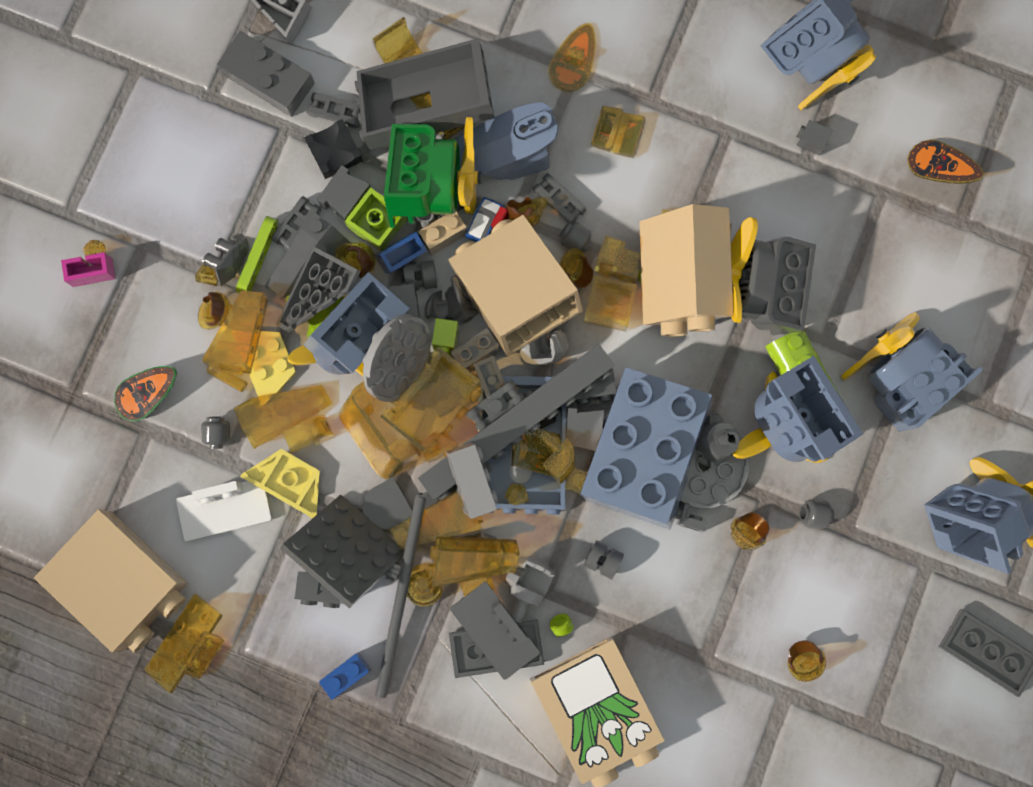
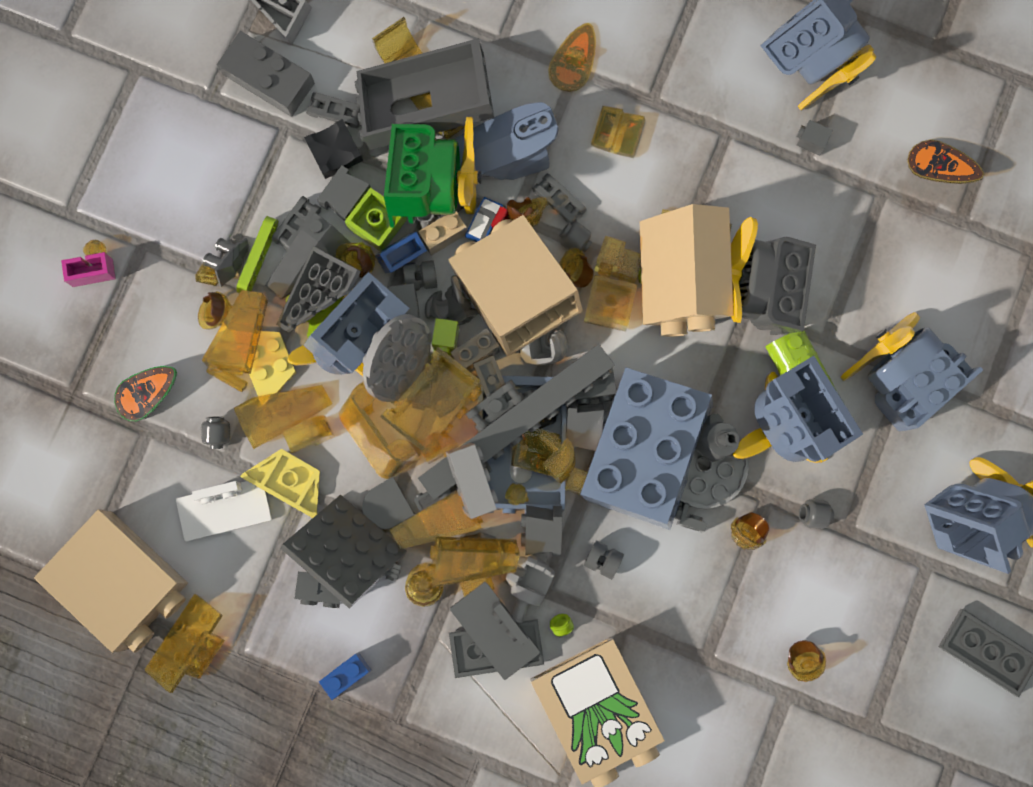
(400, 597): dark grey piece -> none
(542, 530): none -> dark grey hips

